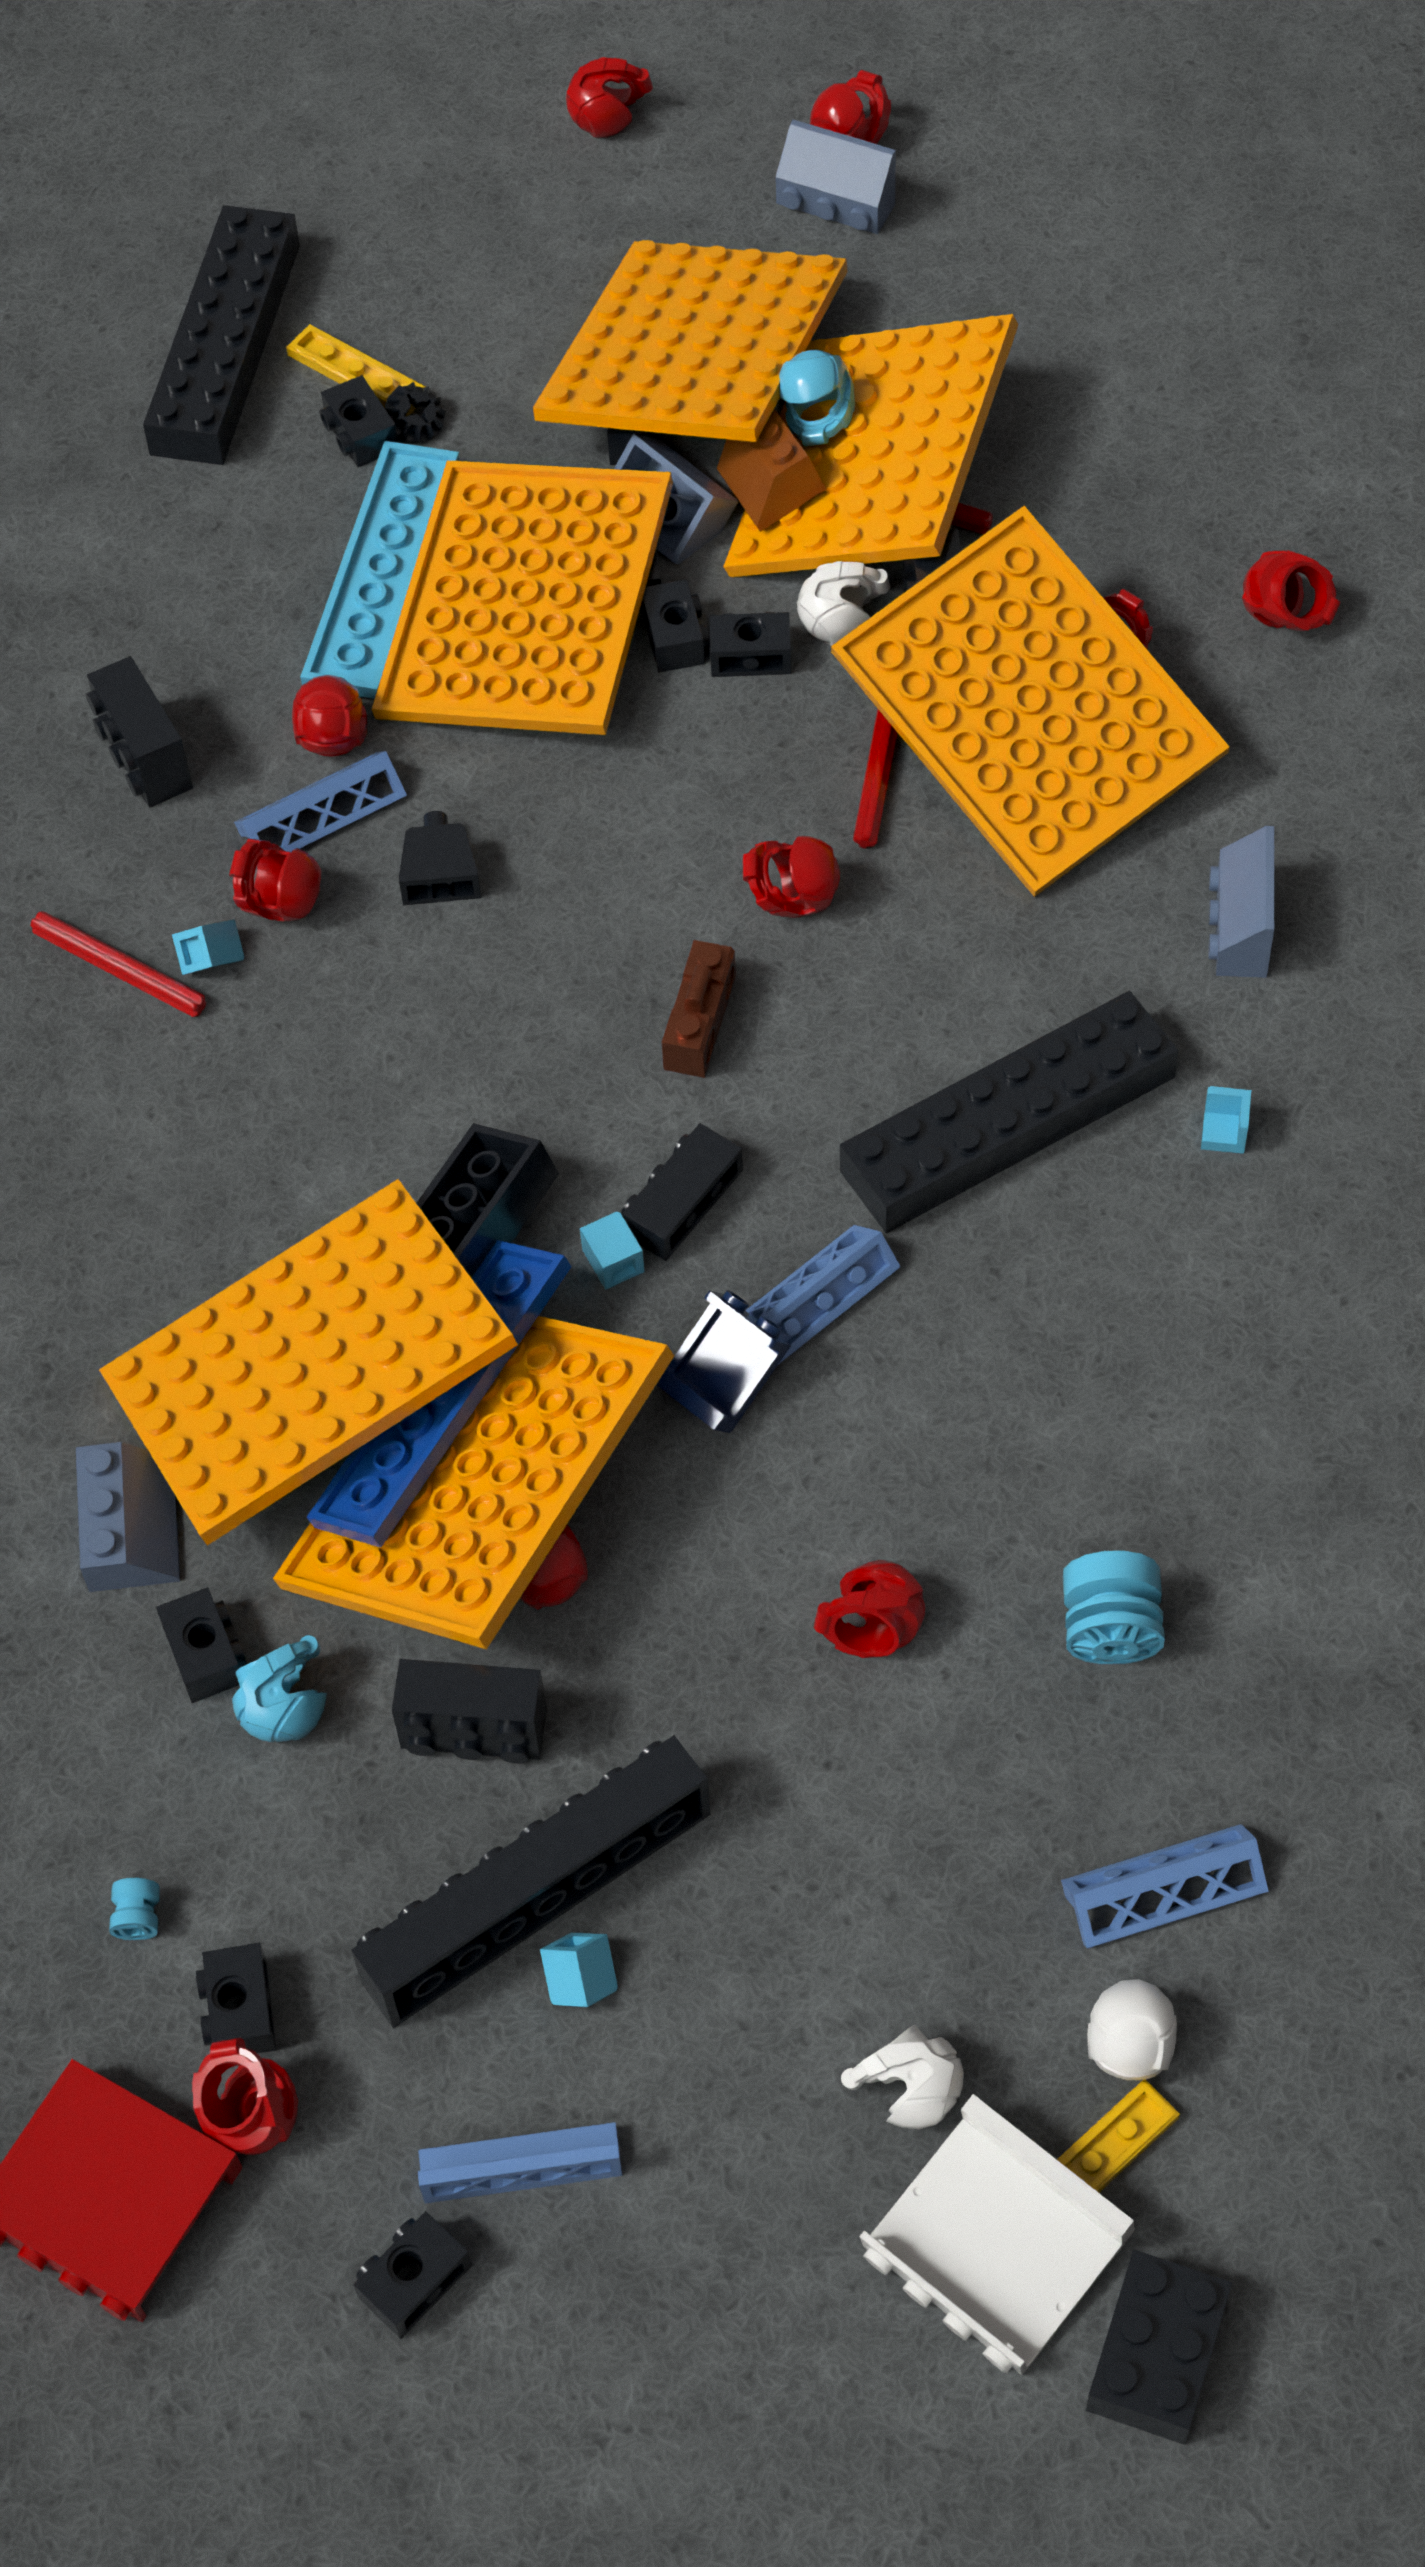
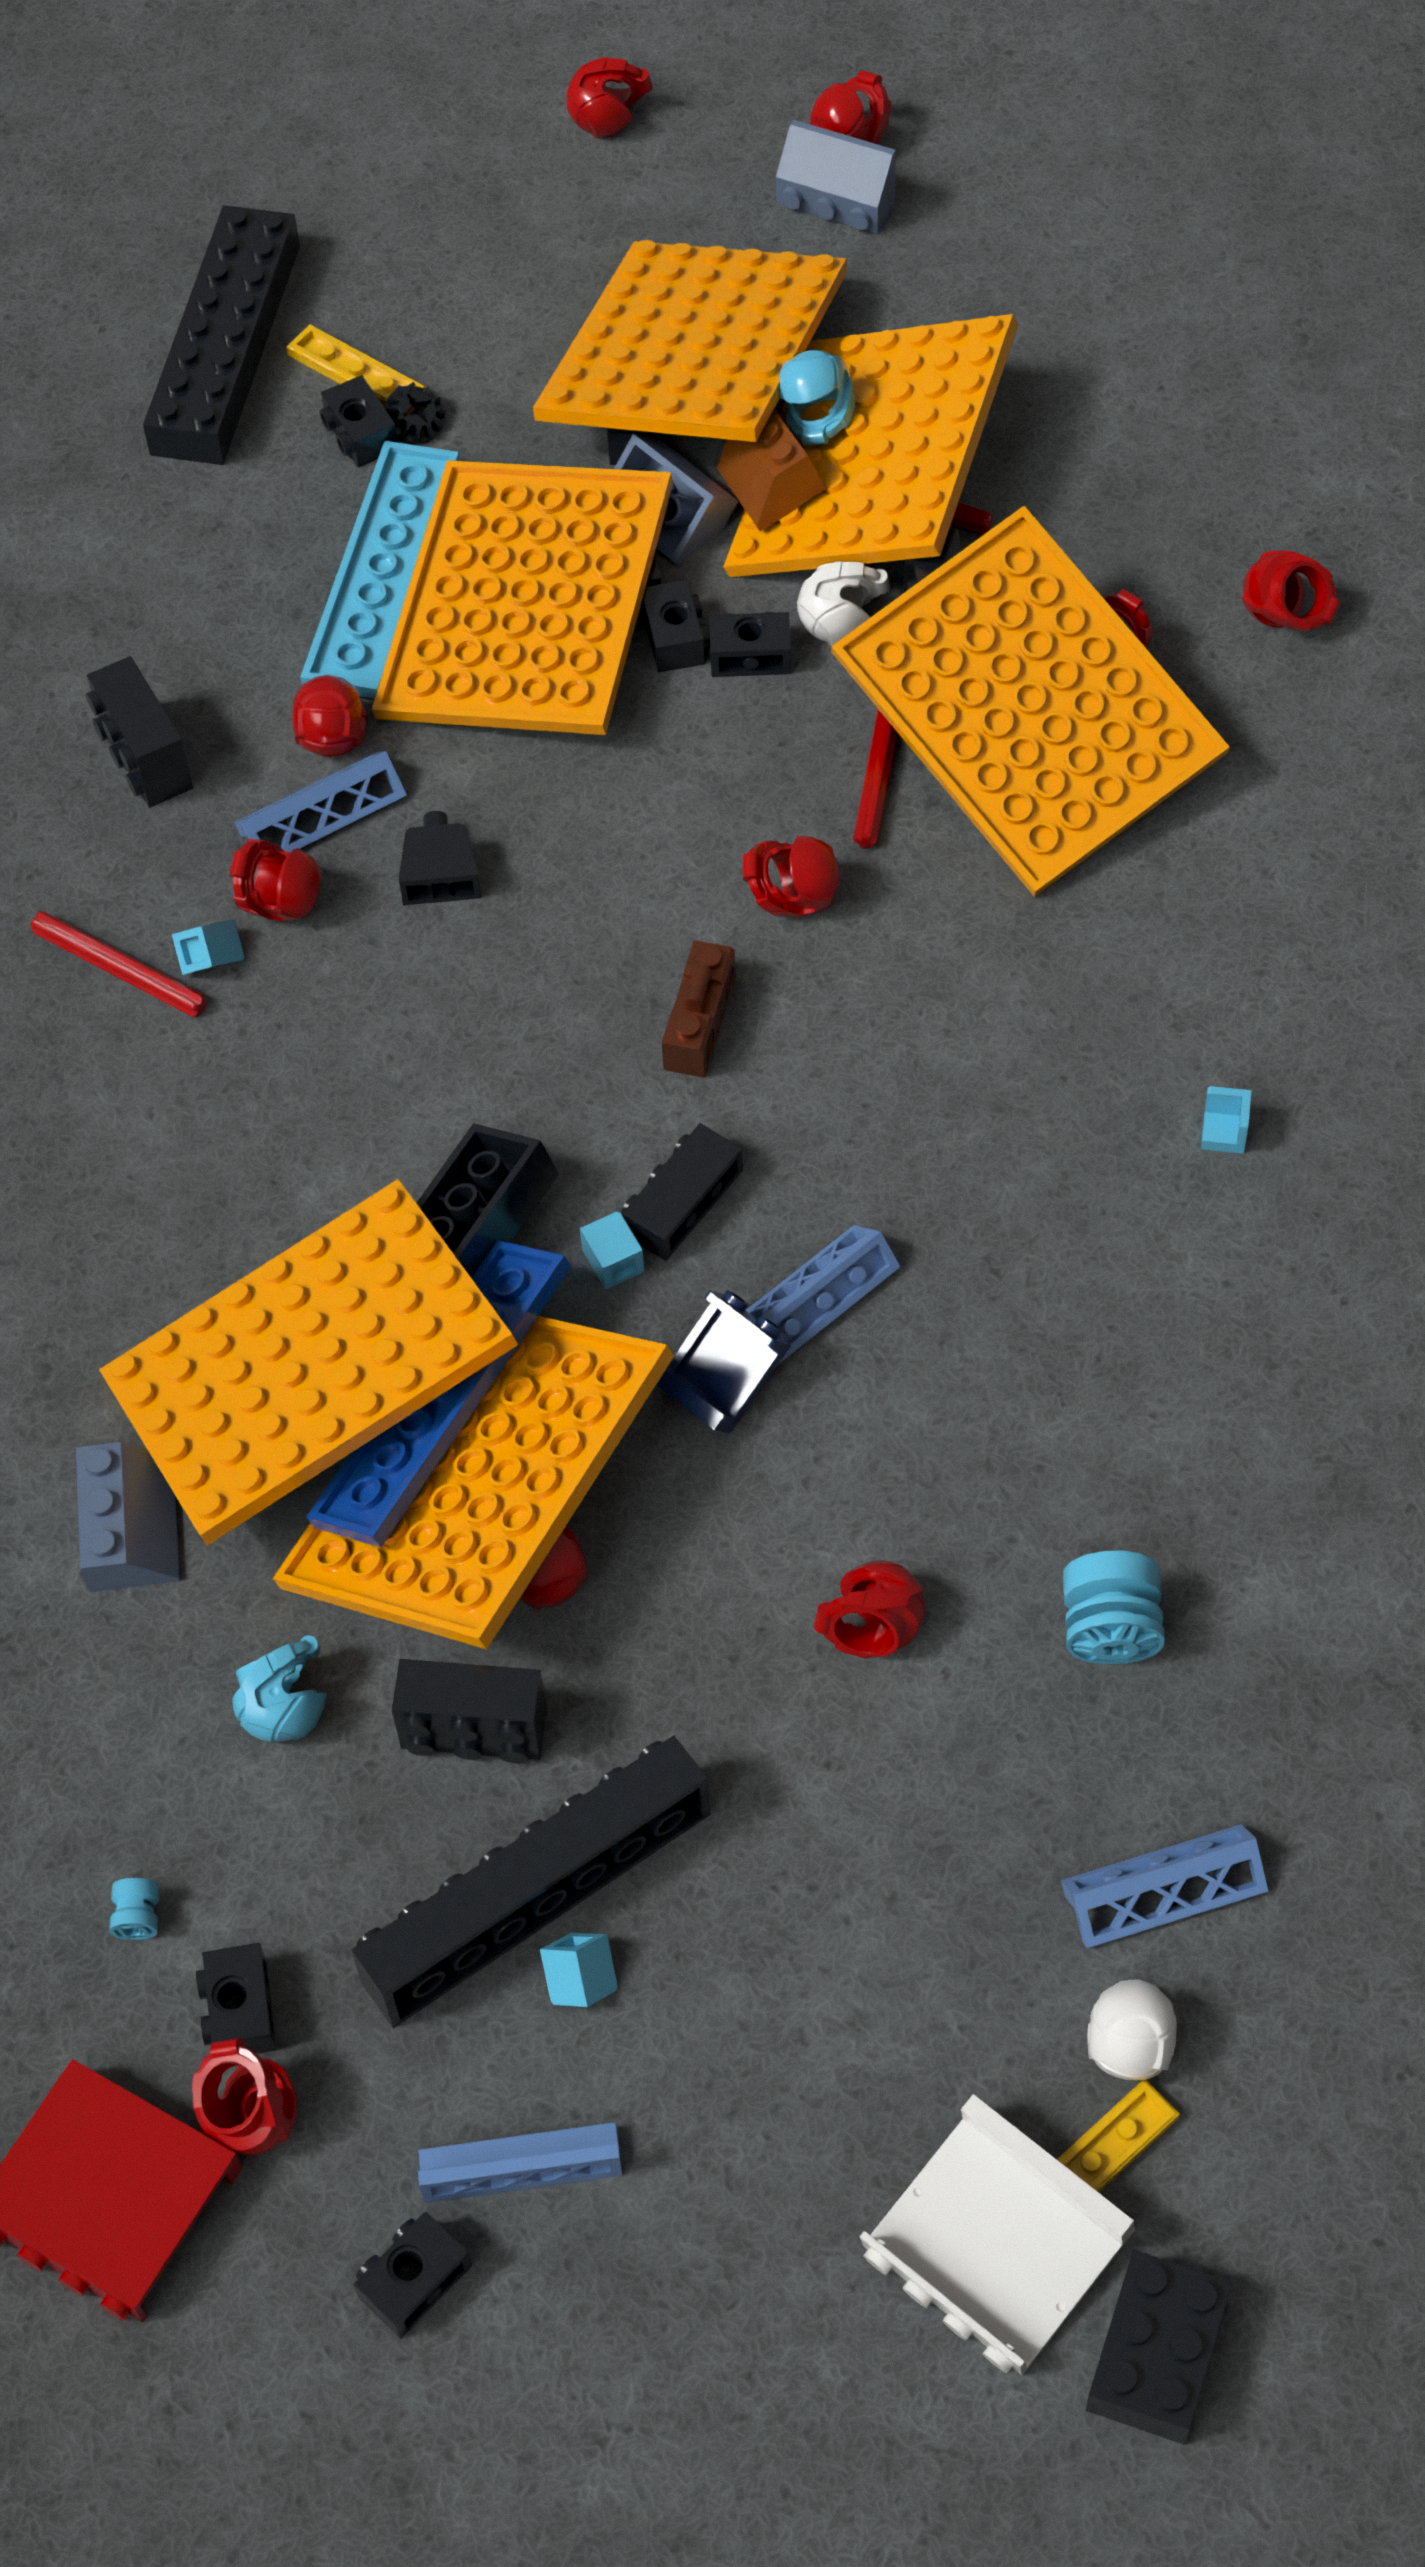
(190, 1621): black brick -> none
(927, 2068): white helmet -> none
(1007, 1111): black brick -> none
(1243, 906): sand blue slope -> none

